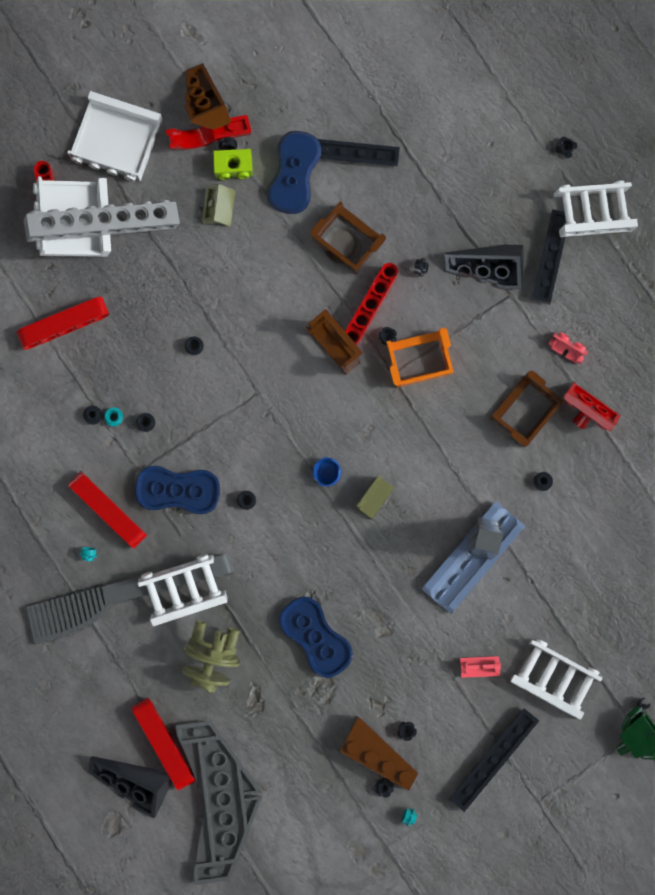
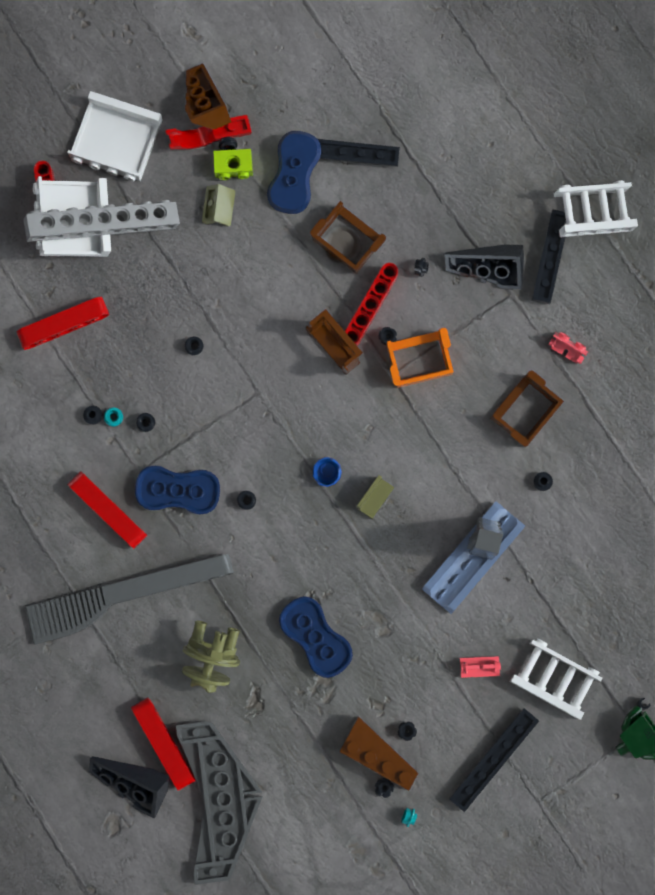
(88, 553): teal plate -> none
(179, 608): white fence -> none
(566, 142): black plate -> none
(590, 409): red plate -> none

